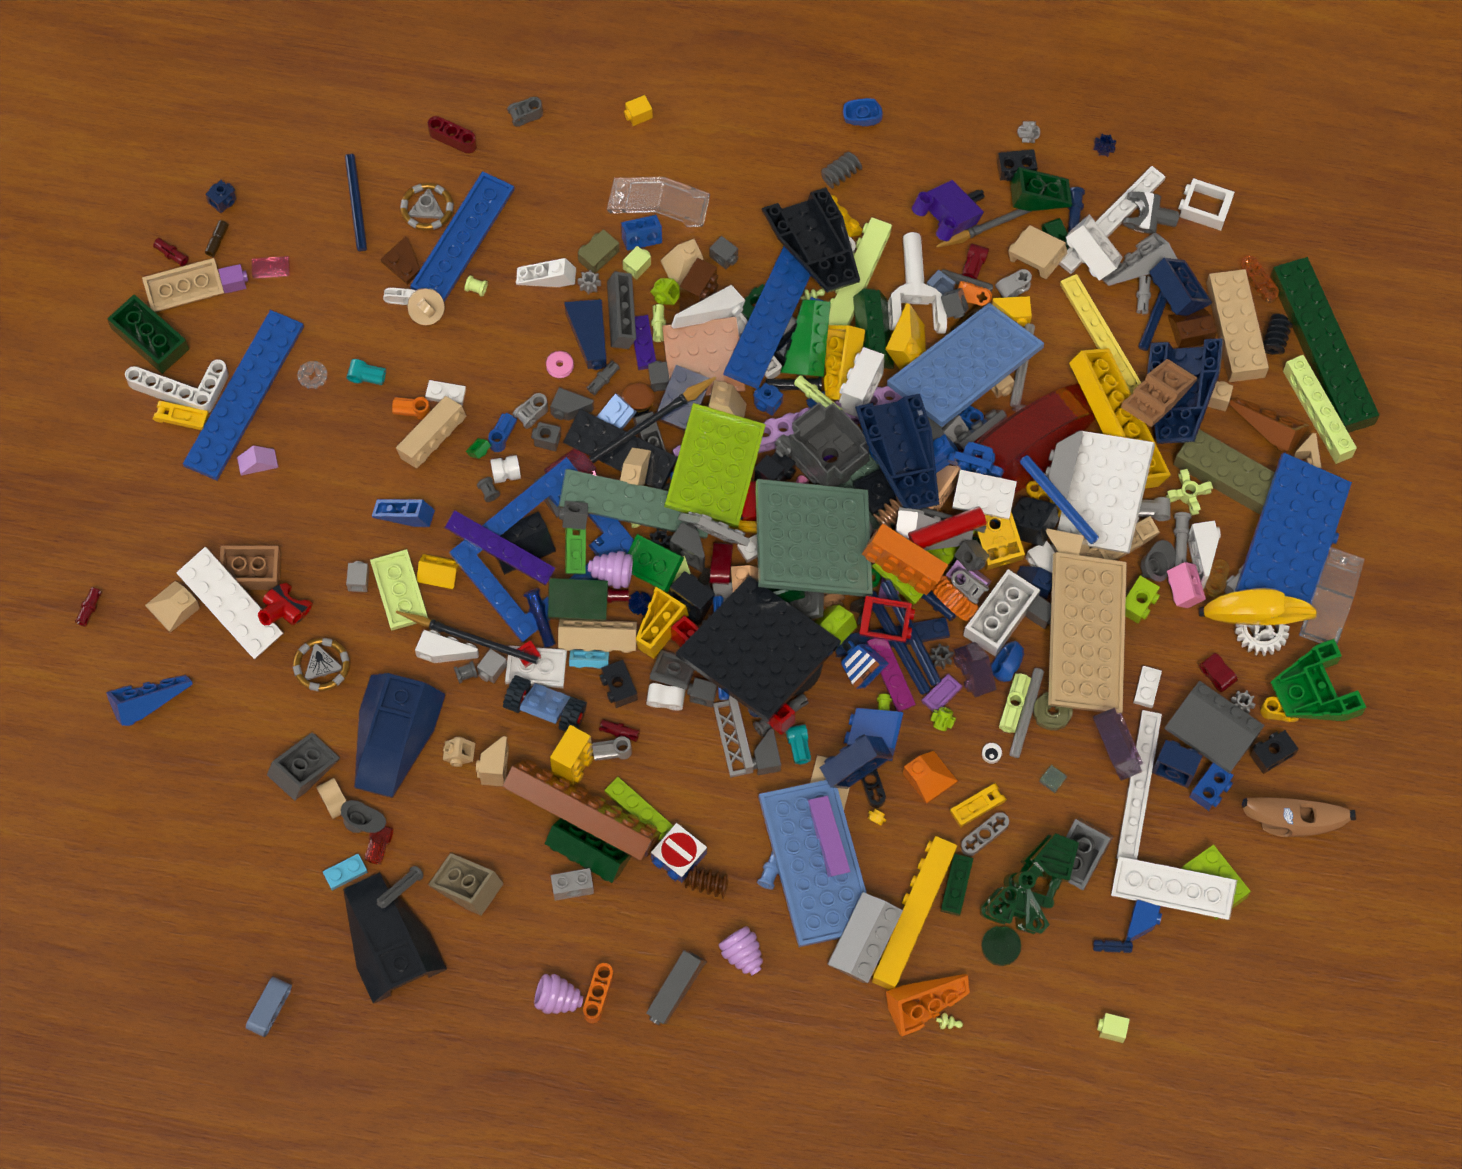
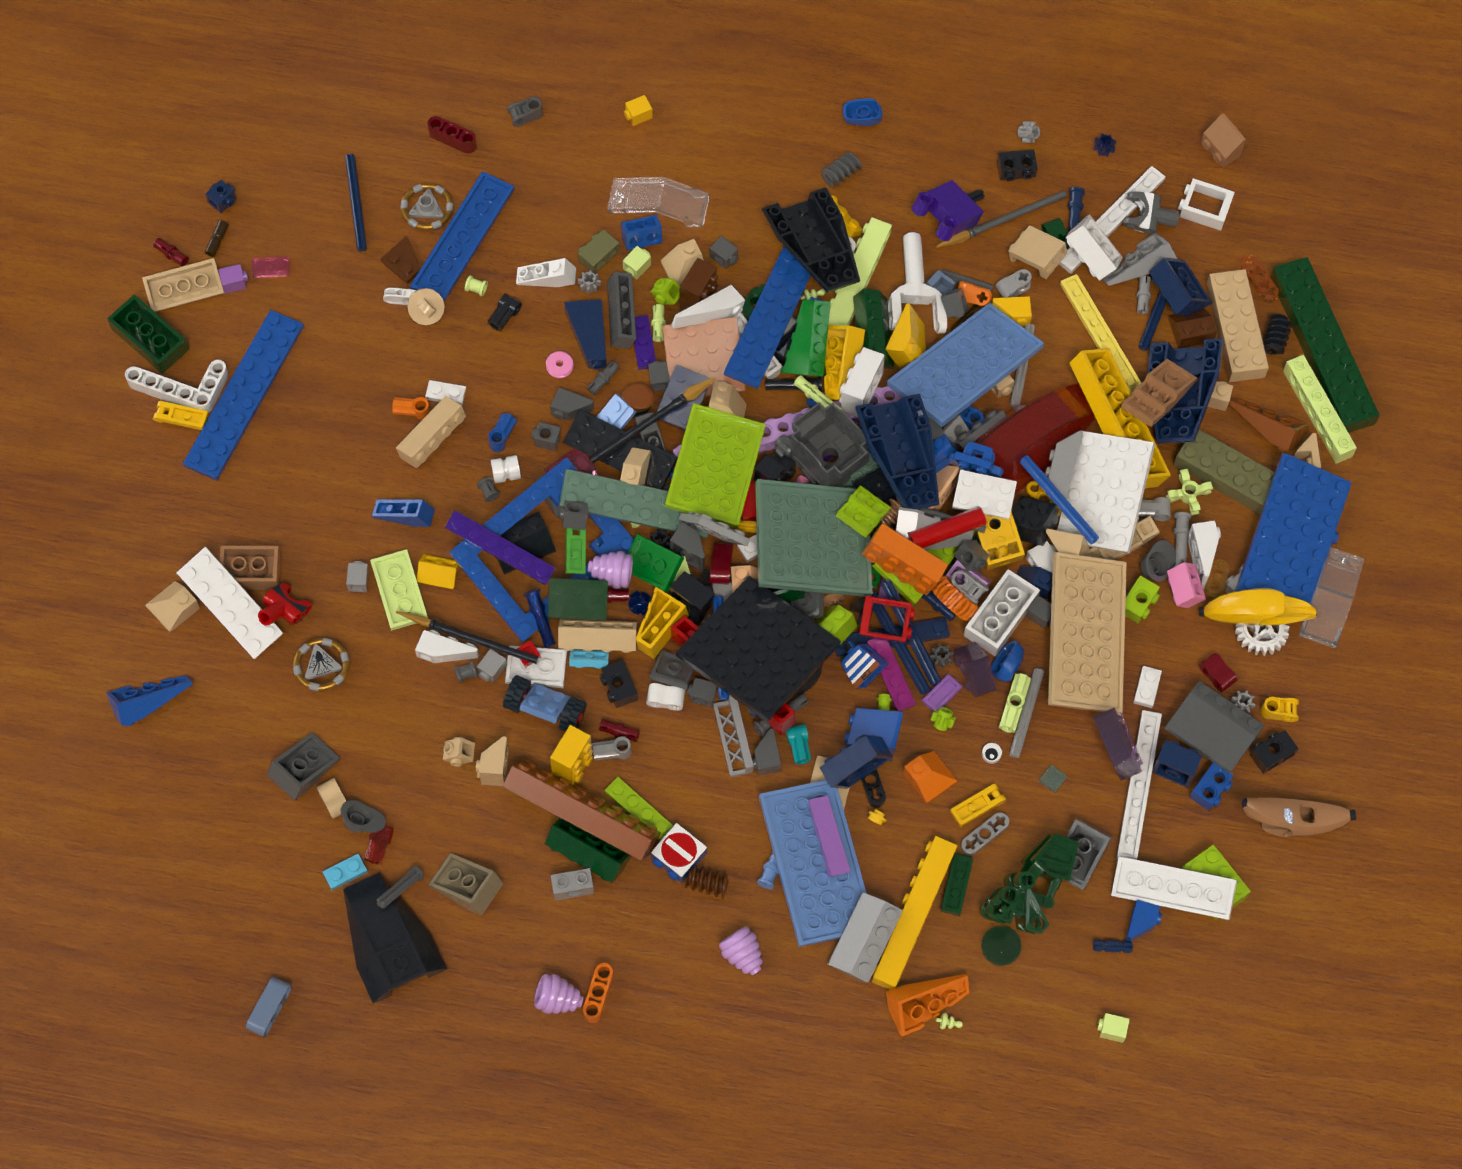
(88, 607): dark red pin -> none
(257, 460): lavender slope -> none
(307, 369): clear gear -> none
(360, 371): teal piece -> none
(393, 730): dark blue wedge -> none
(478, 448): green plate -> none
(505, 310): none -> black piece
(529, 413): light grey piece -> none
(675, 987): dark grey slope -> none
(768, 398): blue brick -> none
(863, 511): none -> lime slope
(975, 259): dark red piece -> none
(1039, 191): dark green slope -> none
(1048, 721): olive plate -> none
(1223, 141): none -> medium nougat slope
(1308, 692): green wedge -> none

